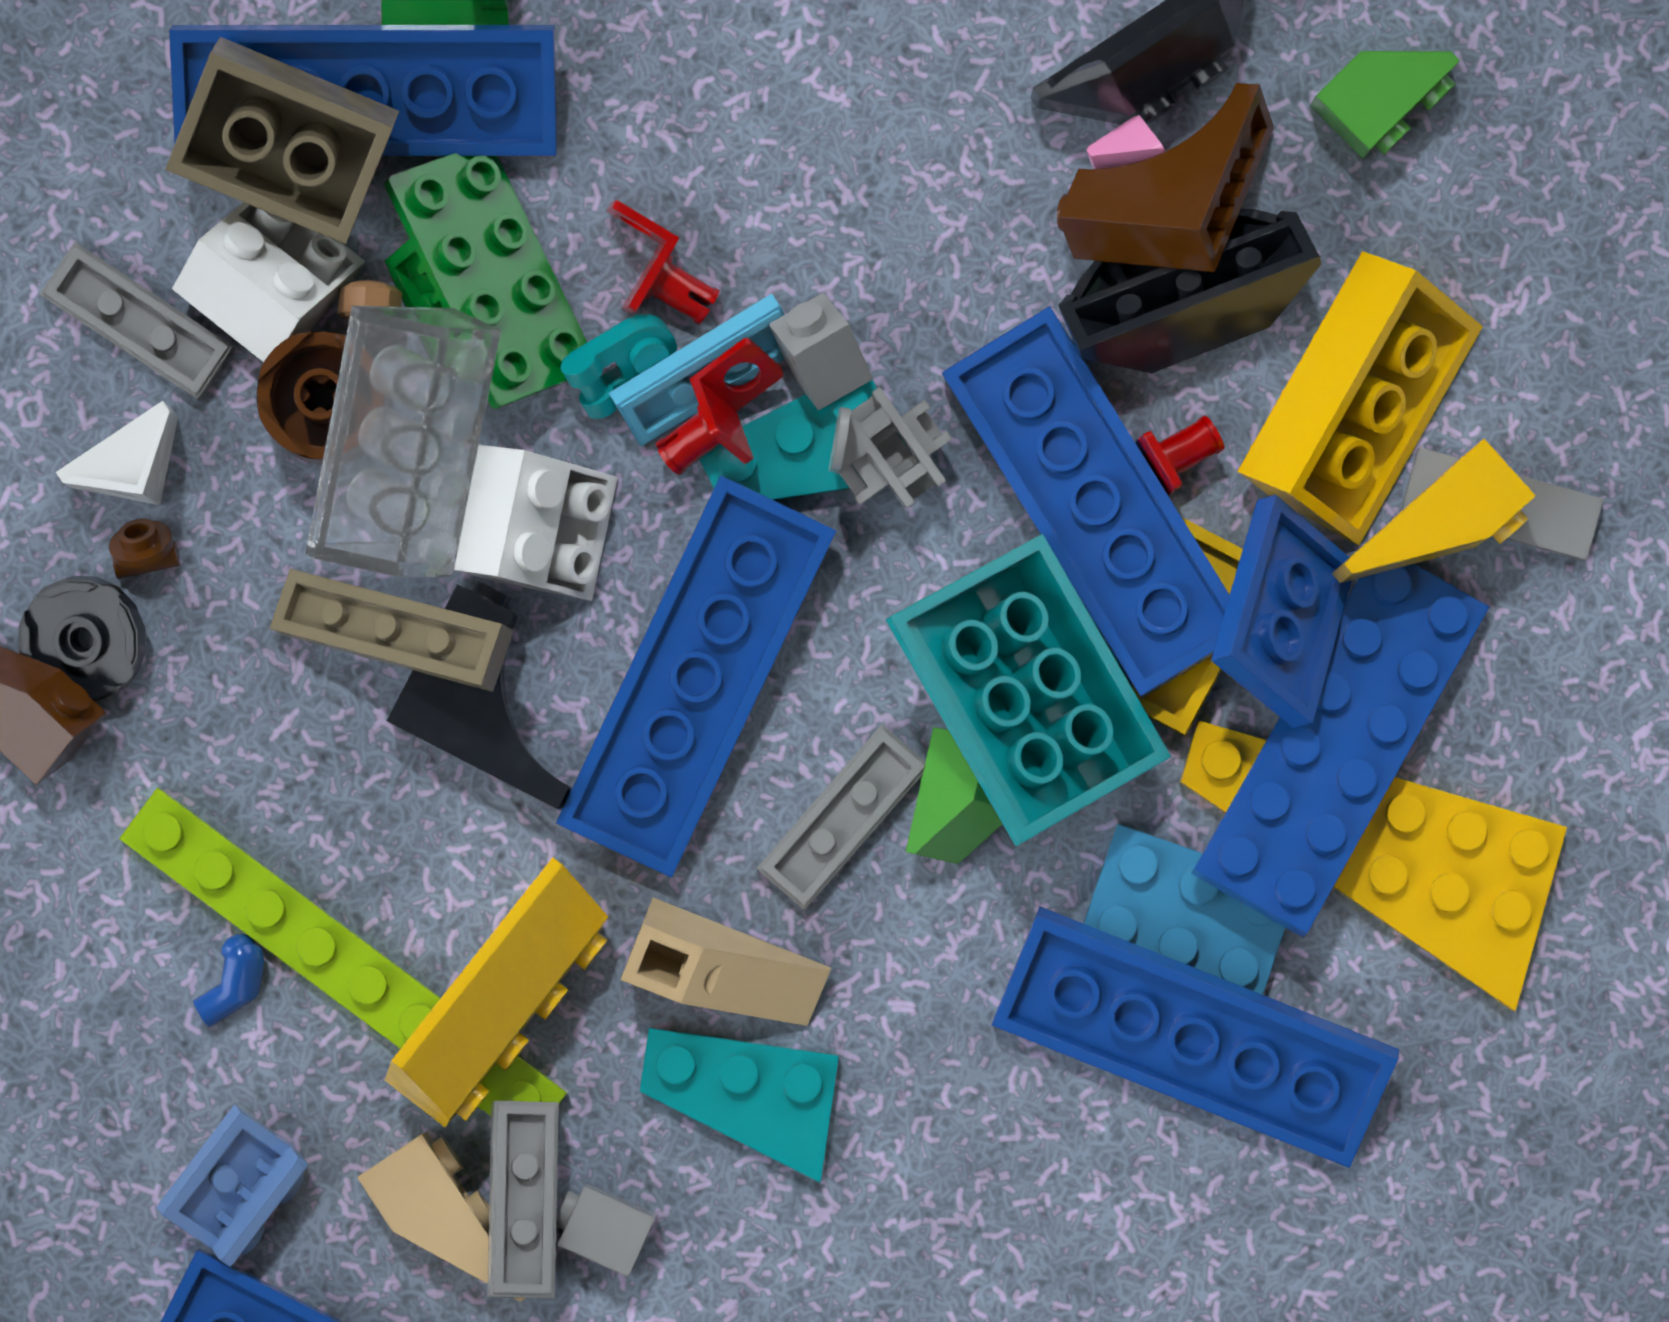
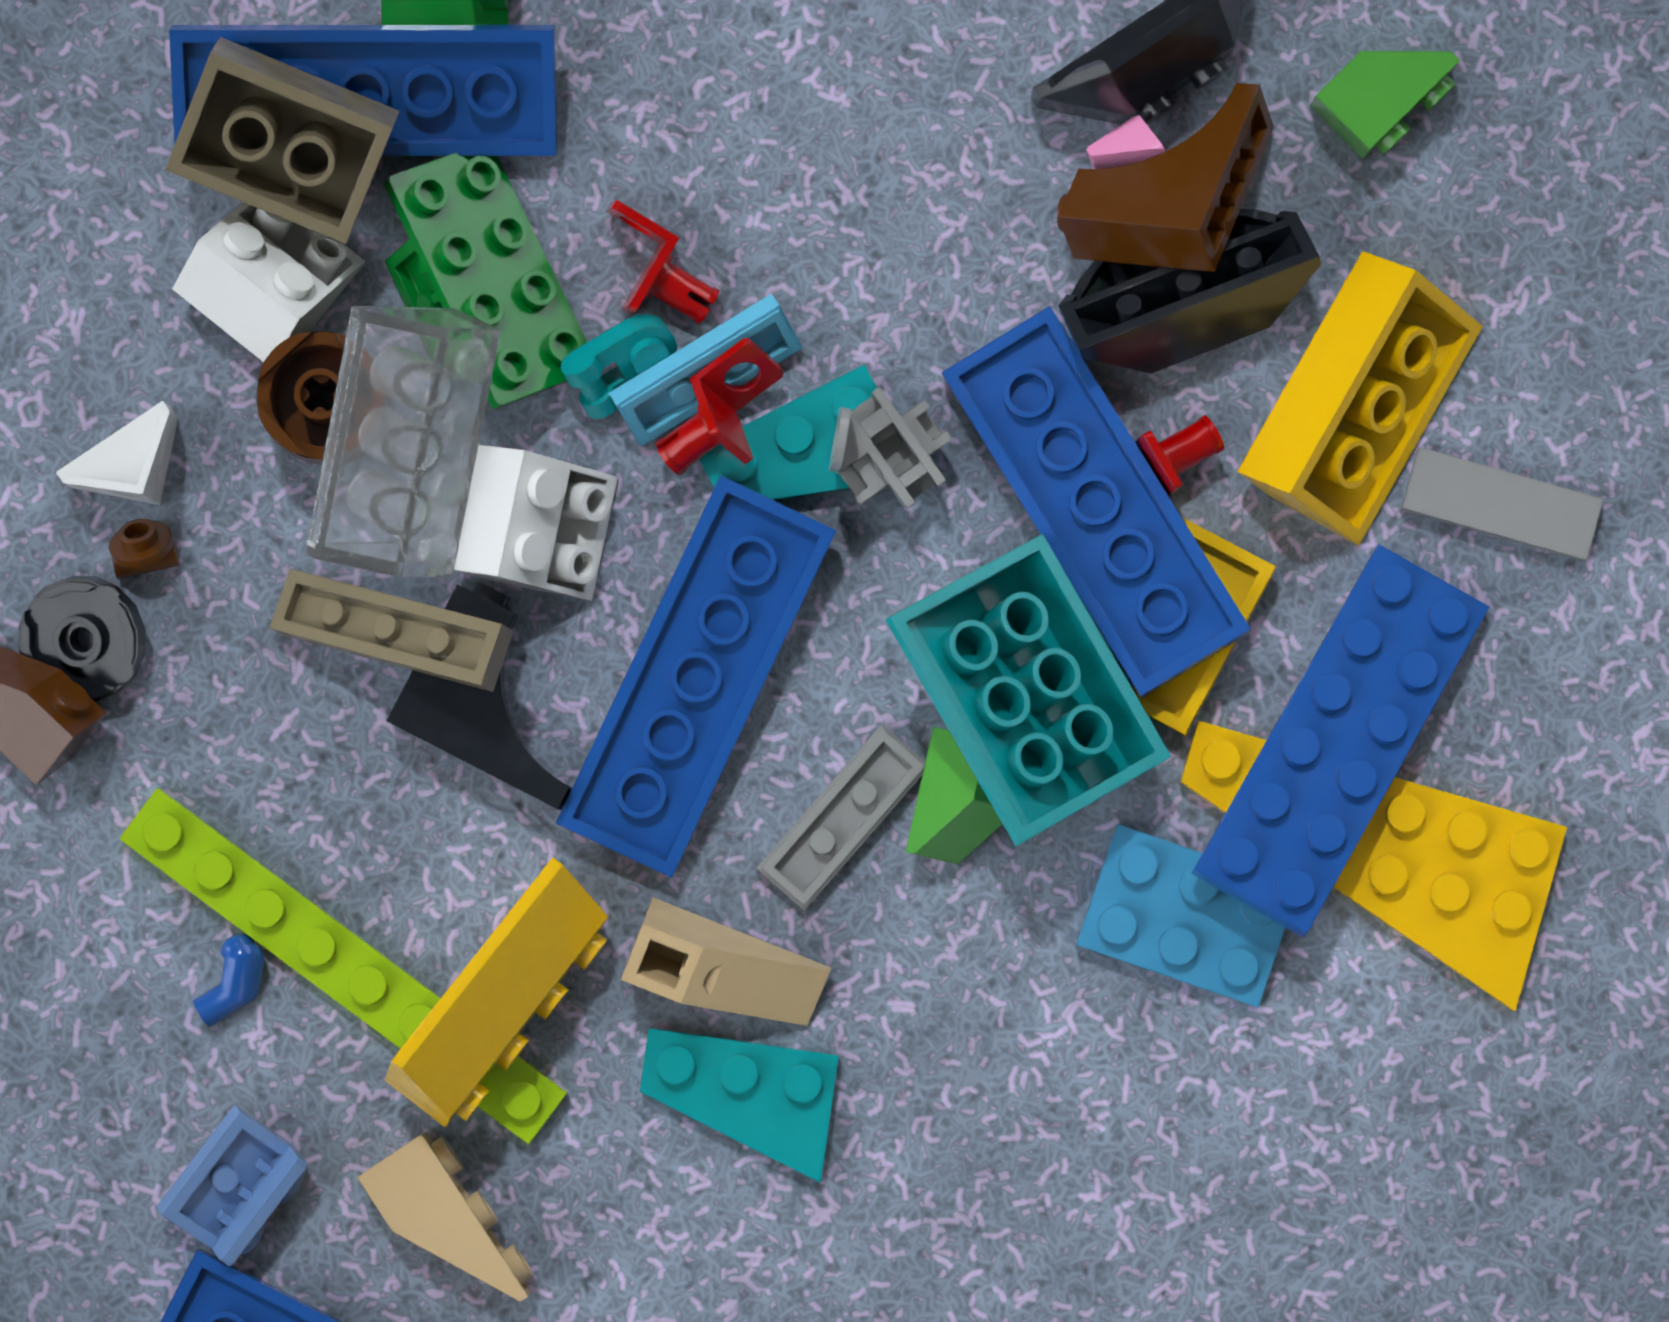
(137, 321): light grey tile -> none
(367, 294): medium nougat tile -> none
(522, 1200): light grey tile -> none
(604, 1228): light grey brick -> none
(820, 351): light grey brick -> none
(1195, 1037): blue plate -> none
(1283, 612): blue plate -> none
(1454, 514): yellow slope -> none

